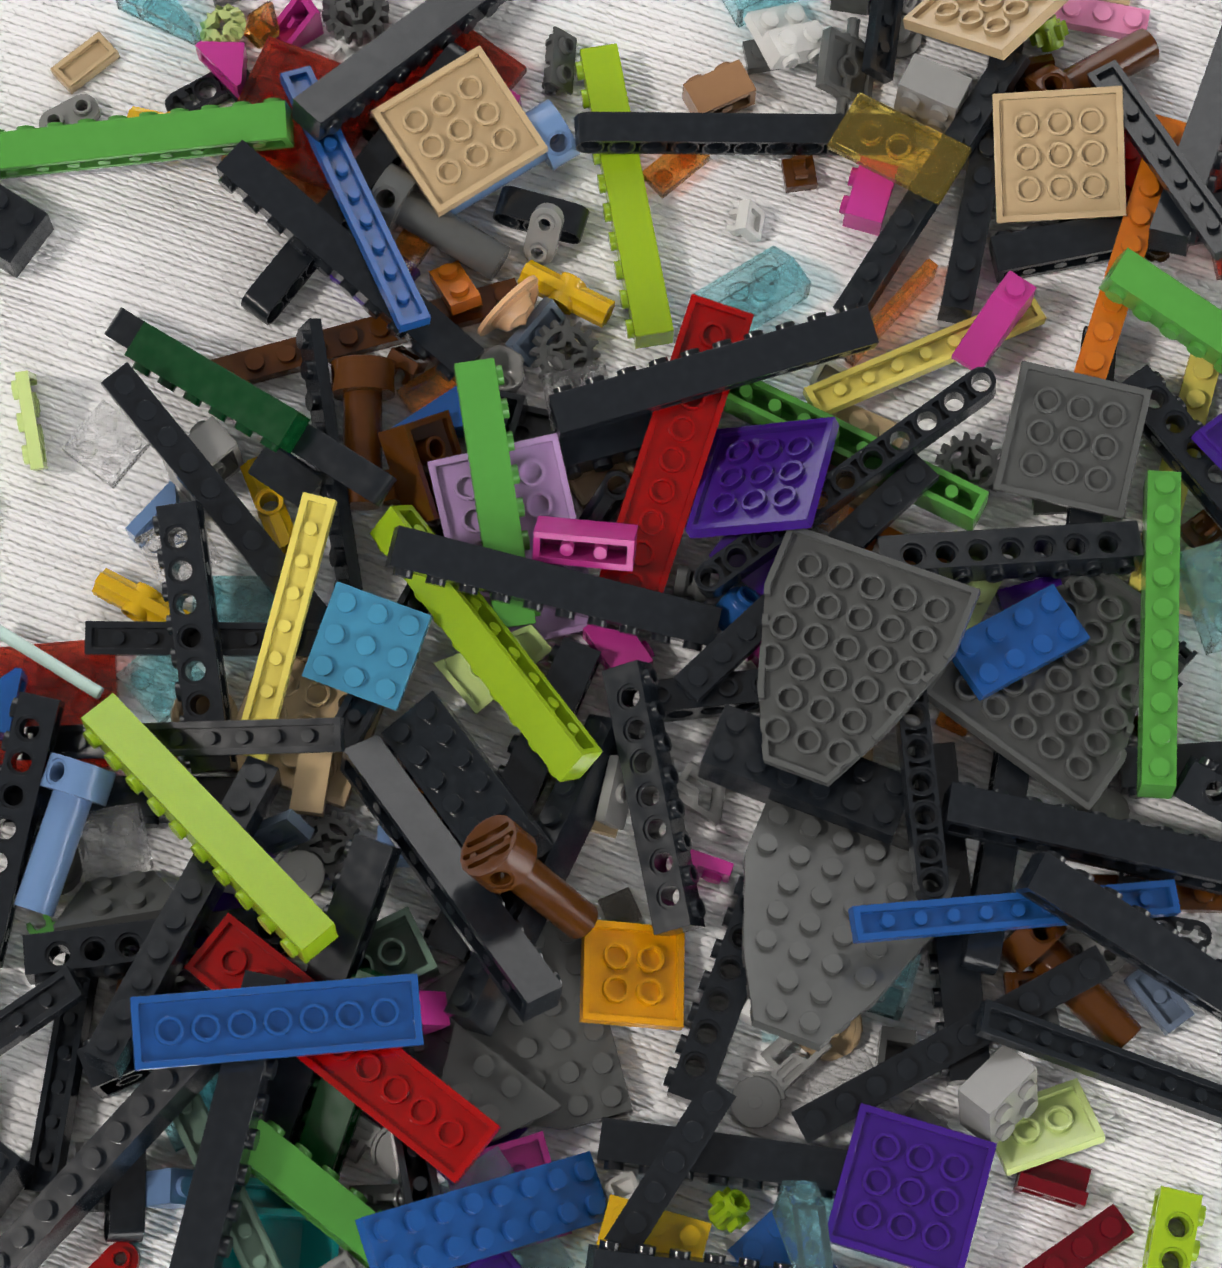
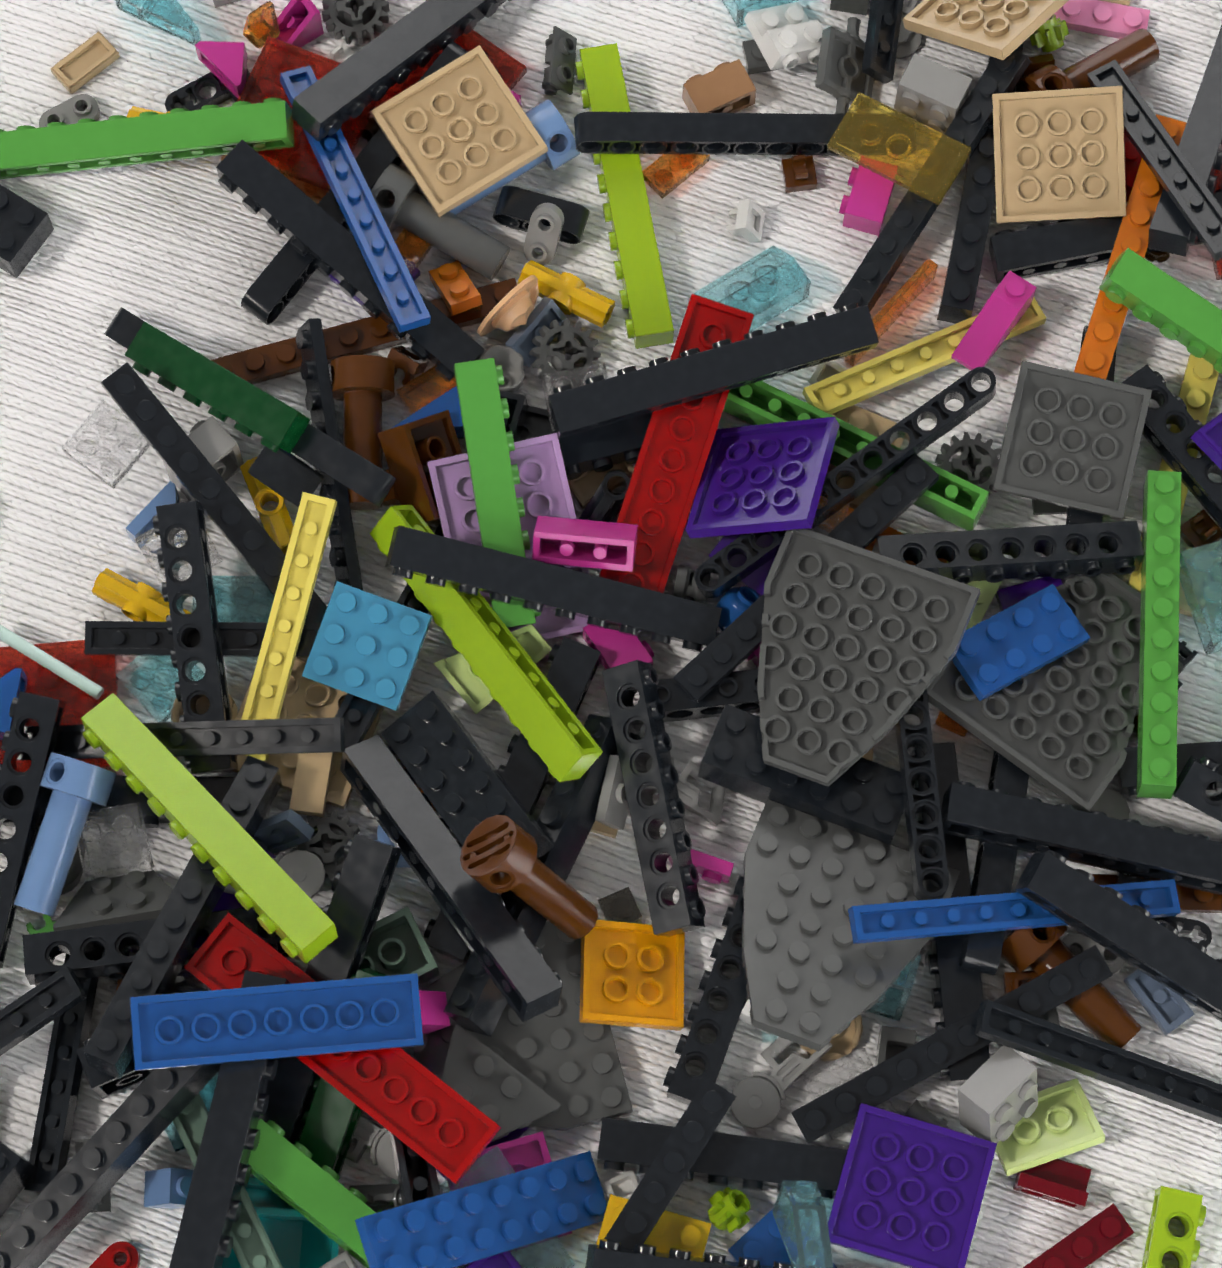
(34, 450): yellowish green wing -> none
(126, 1205): black beam -> none
(232, 30): yellowish green gear -> none

